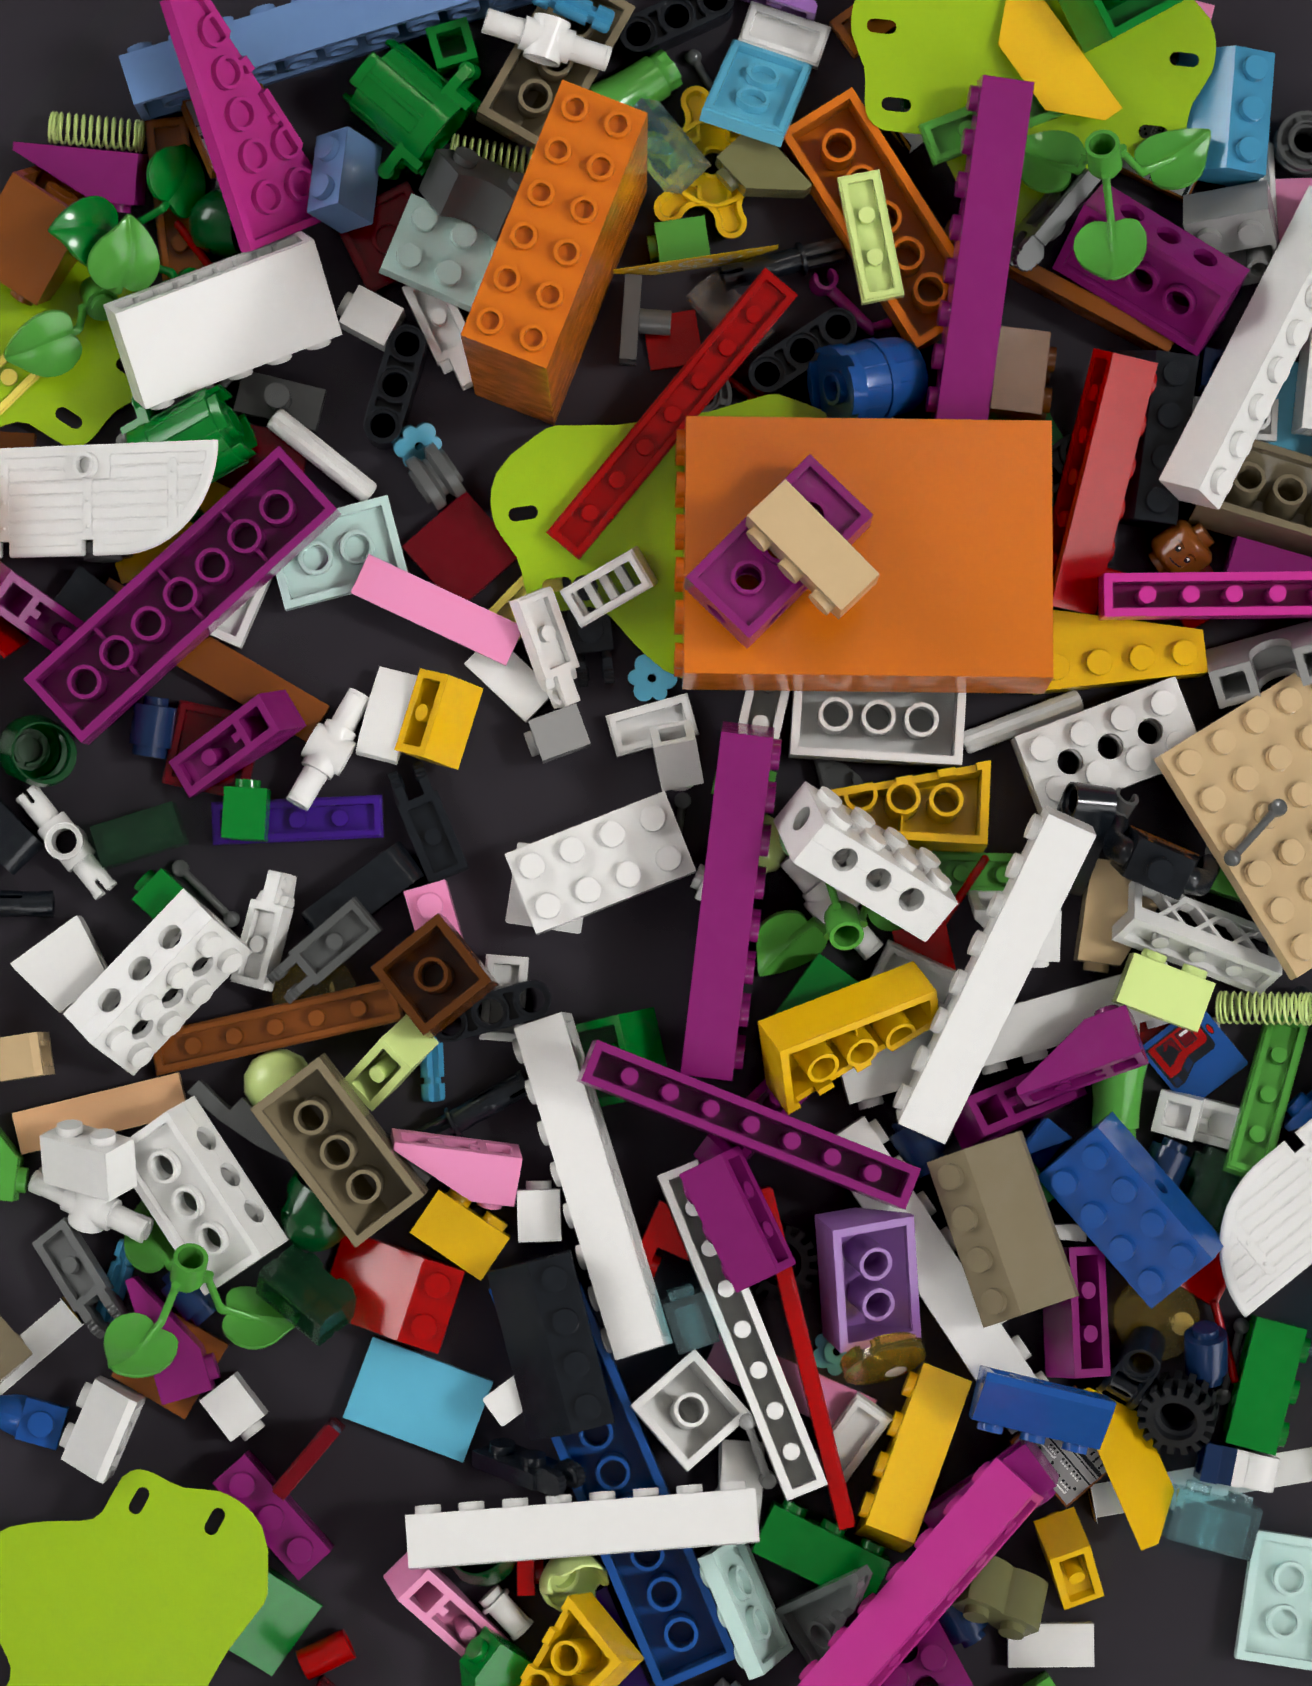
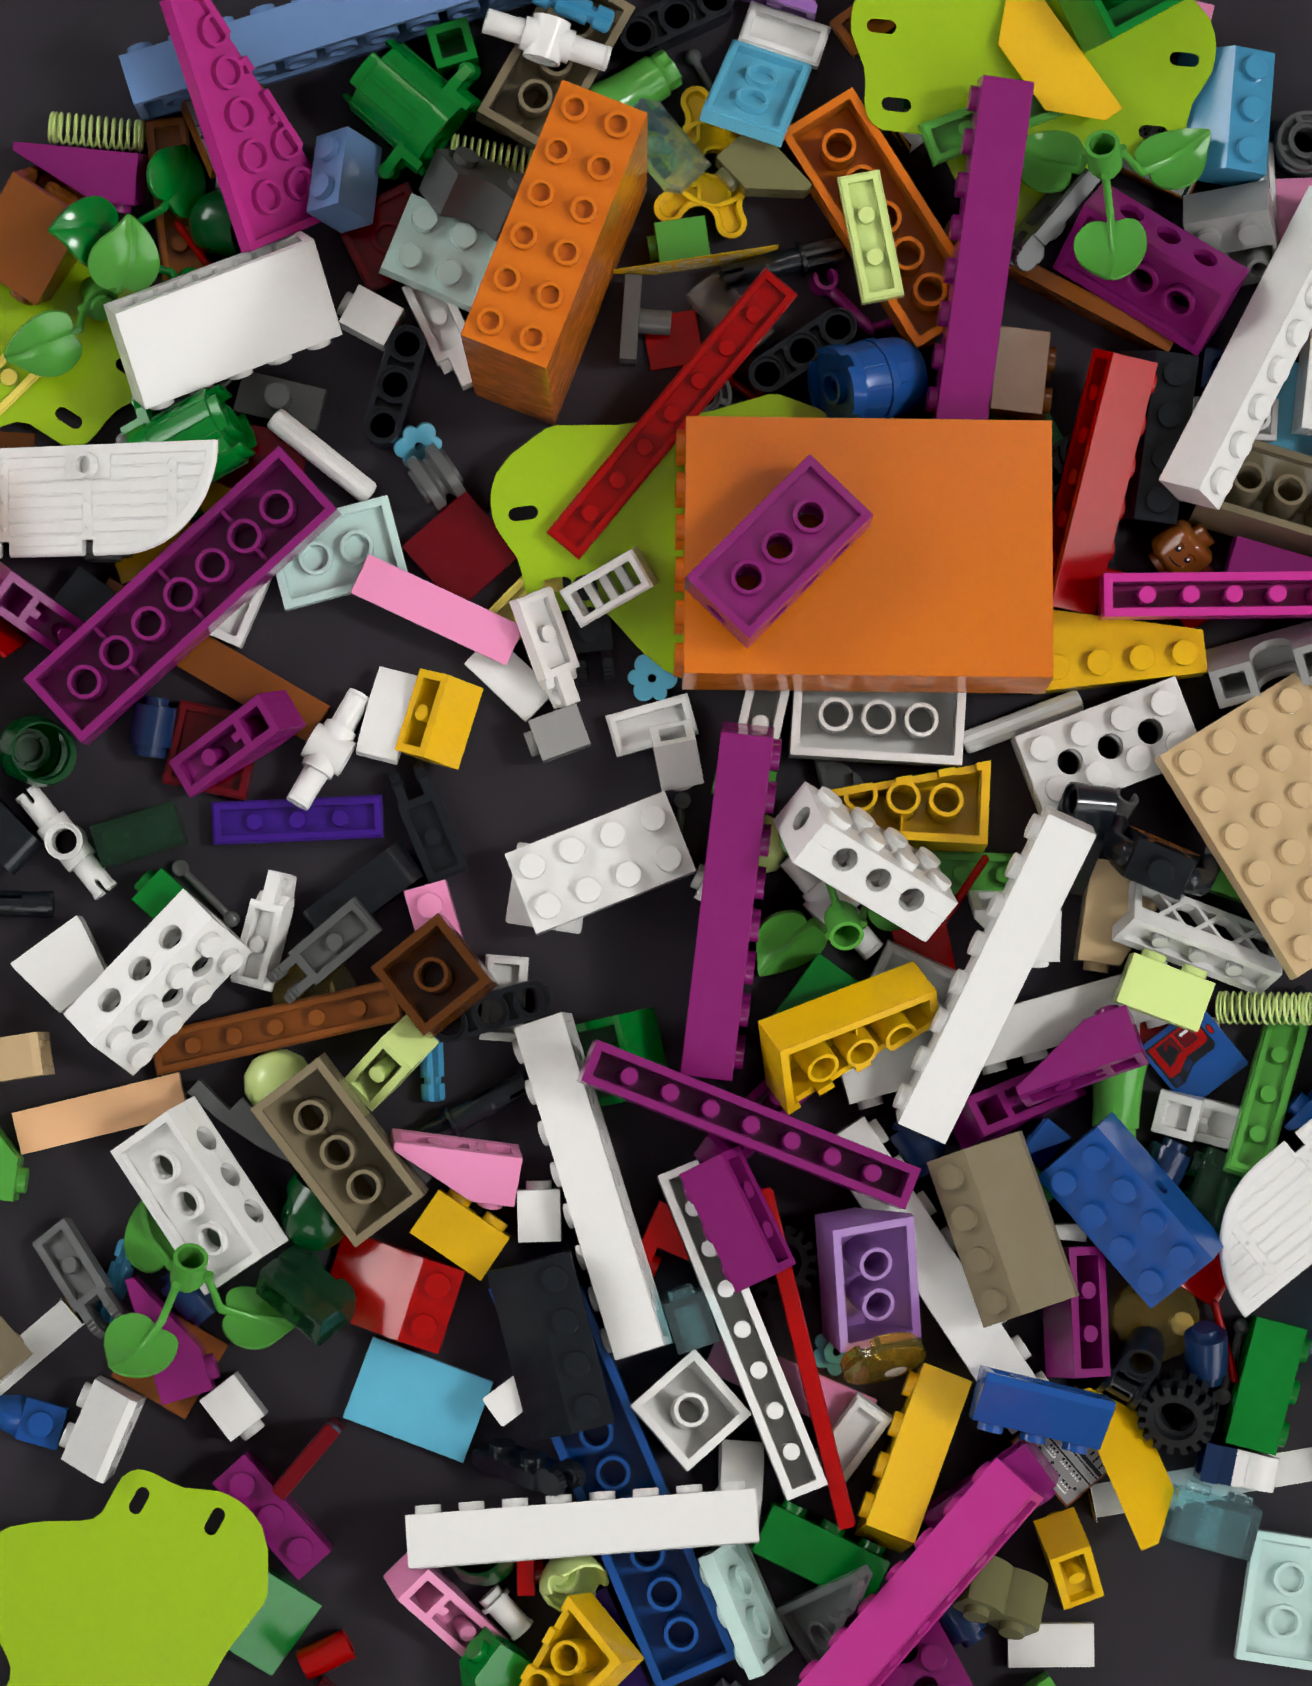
(88, 1160): white brick -> none
(93, 1214): white pin -> none
(246, 811): green brick -> none
(767, 1477): light grey hinge -> none
(810, 550): tan brick -> none
(1276, 809): dark grey hinge -> none

